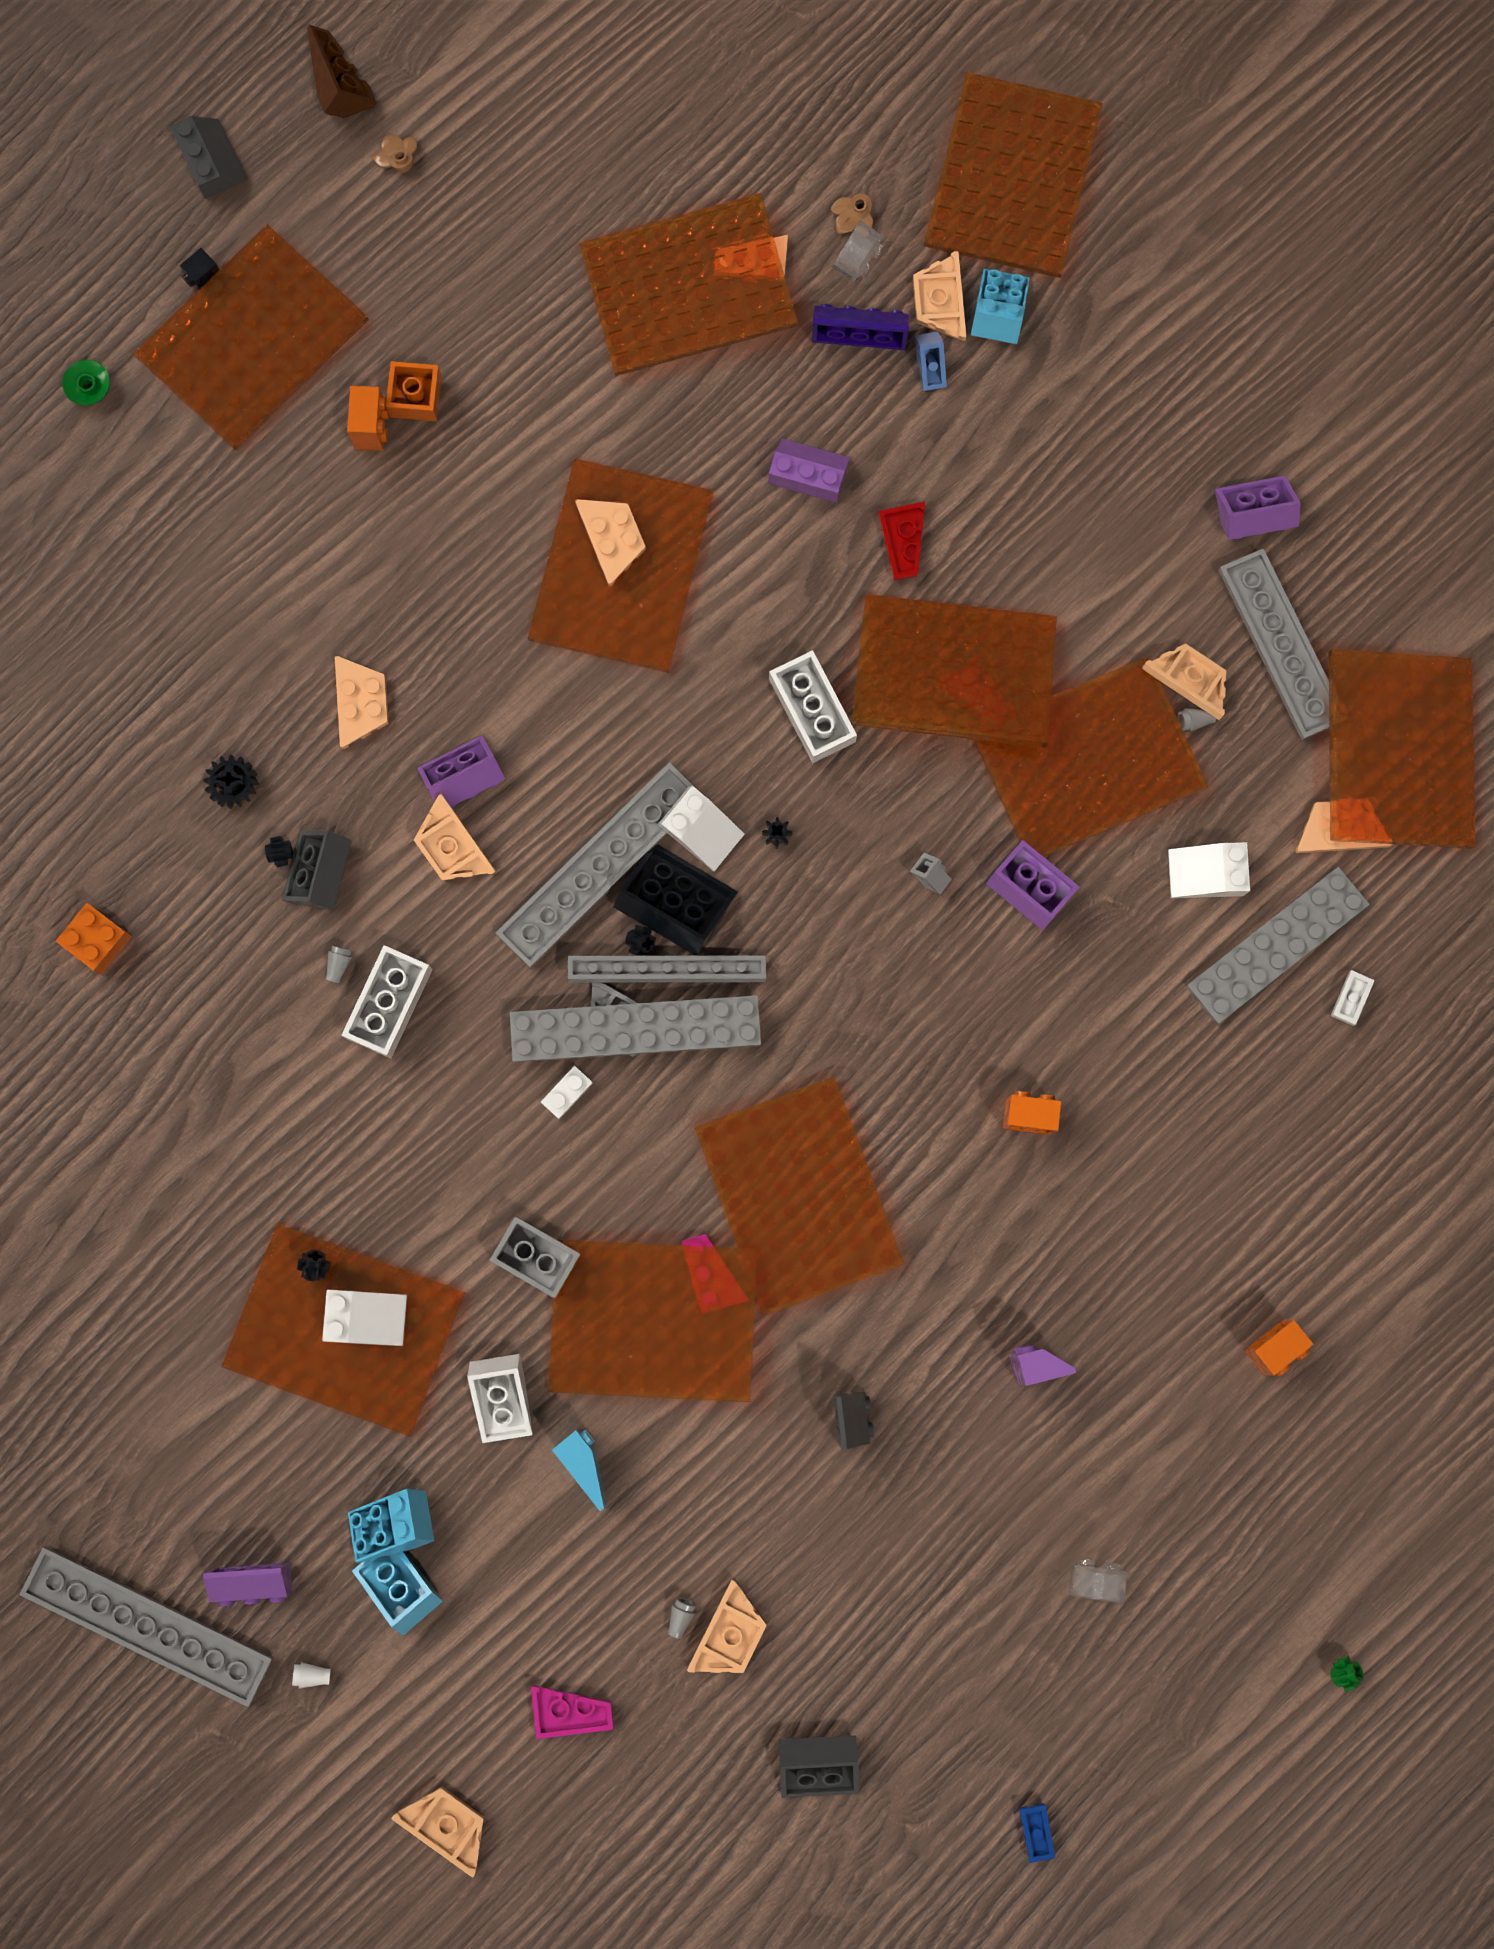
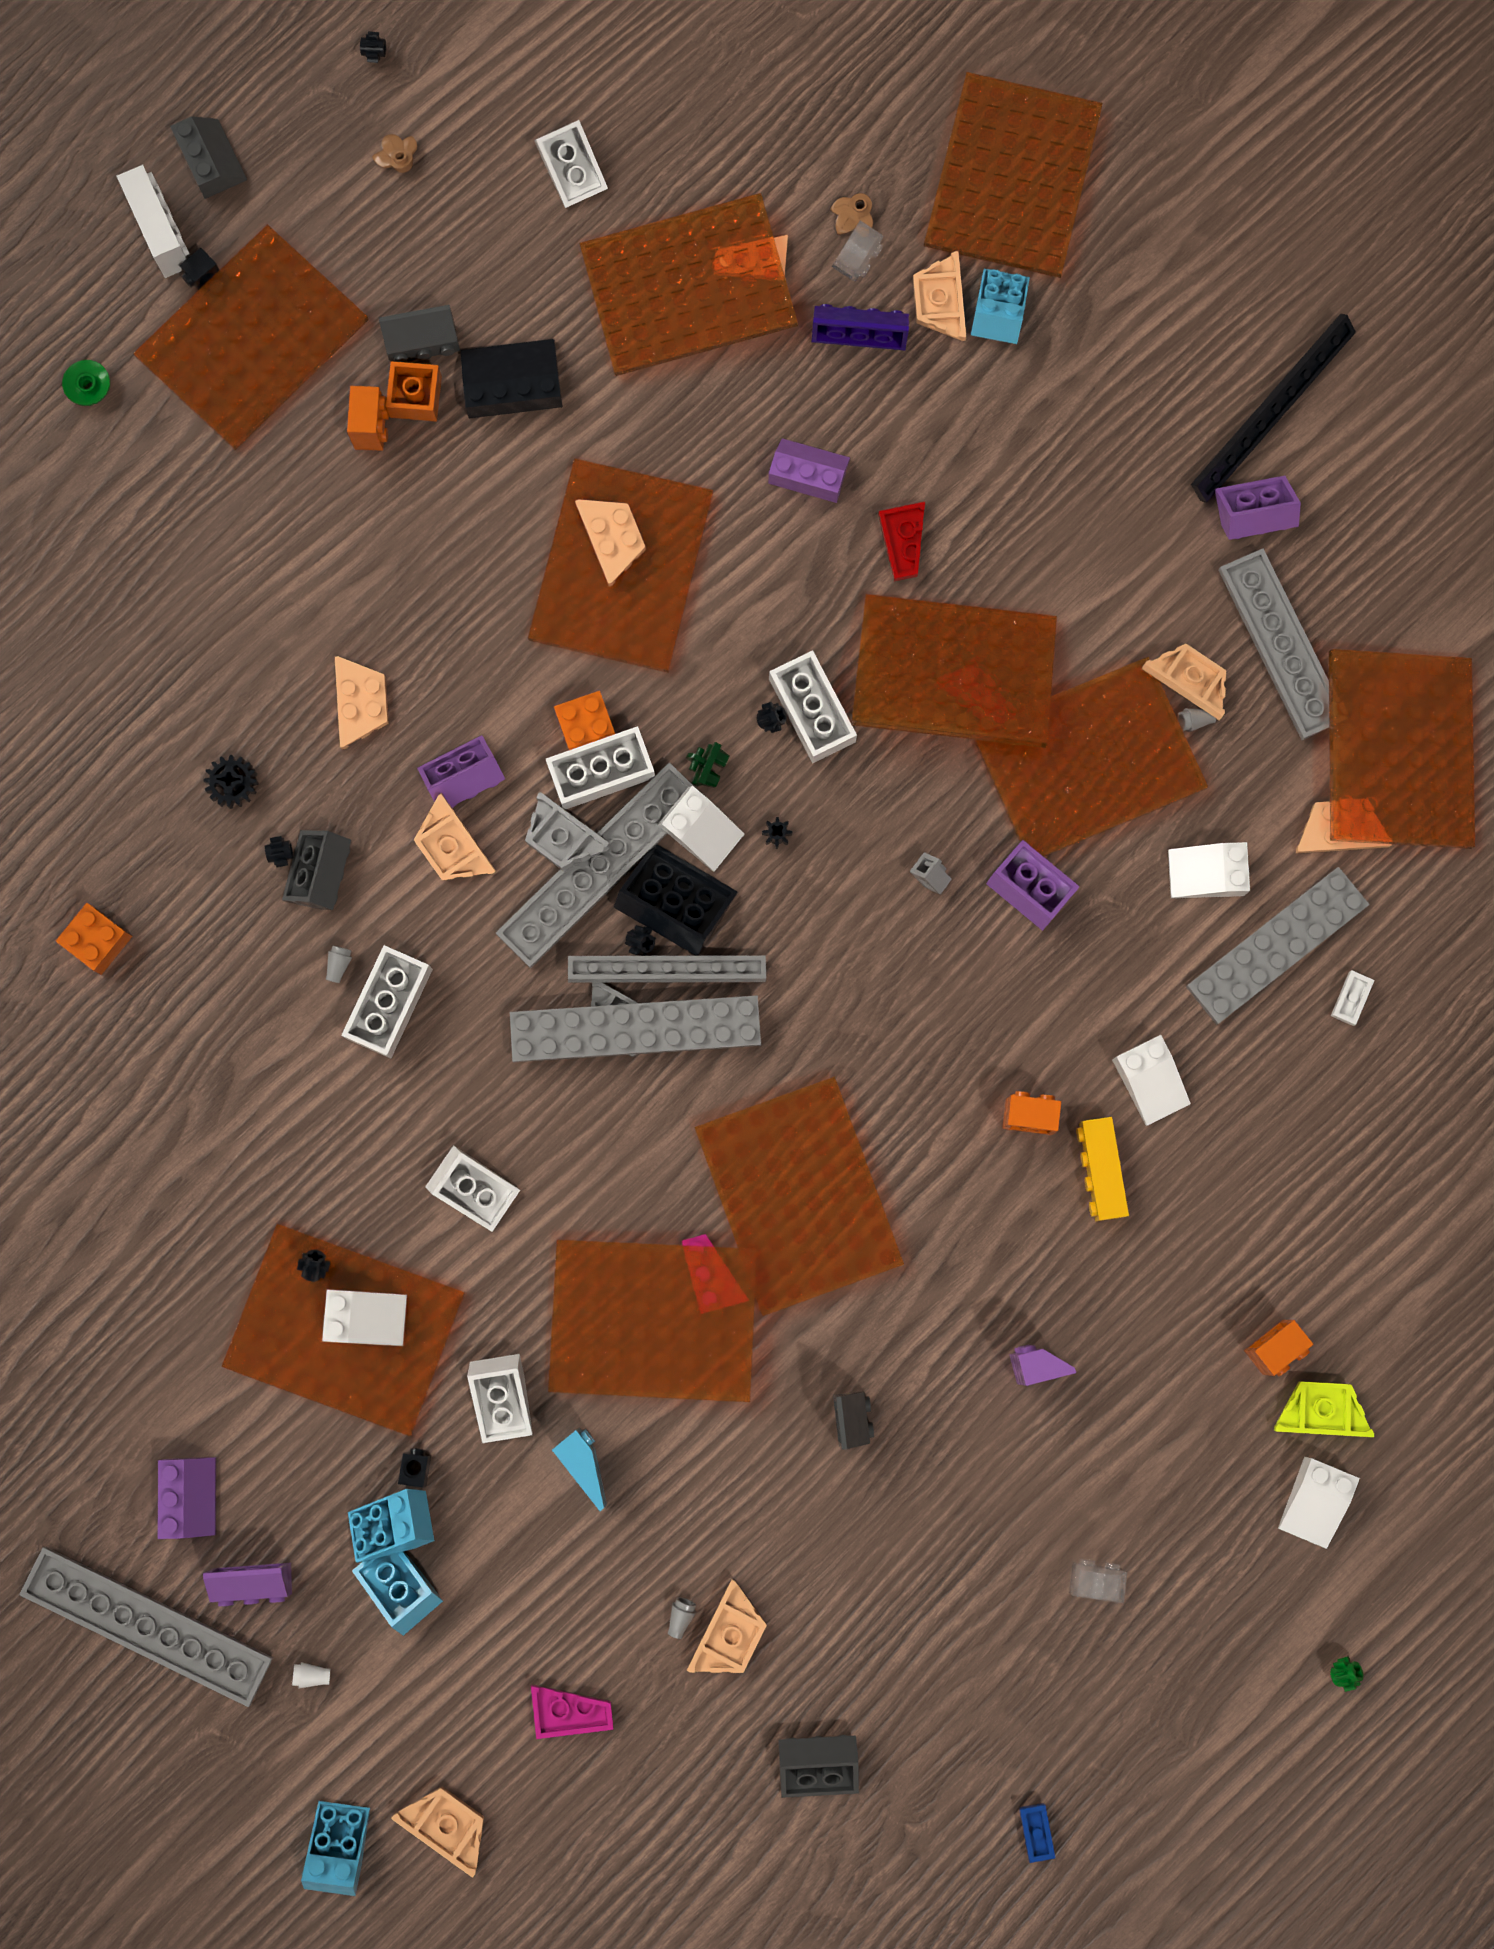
(154, 219): none -> white brick
(186, 1497): none -> medium lavender slope
(335, 79): reddish brown wedge -> none
(336, 1848): none -> medium azure slope
(373, 47): none -> black gear
(406, 1477): none -> black brick
(419, 334): none -> dark grey slope
(472, 1188): none -> white slope
(511, 378): none -> black slope
(535, 1257): light grey slope -> none
(562, 836): none -> light grey wing
(566, 1092): white plate -> none
(571, 164): none -> white slope
(584, 720): none -> orange brick
(600, 768): none -> white brick
(711, 756): none -> dark green hips
(771, 717): none -> black gear
(931, 360): medium blue slope -> none
(1103, 1169): none -> yellow brick
(1152, 1080): none -> white slope
(1273, 408): none -> black plate
(1318, 1502): none -> white slope
(1324, 1410): none -> neon yellow wing

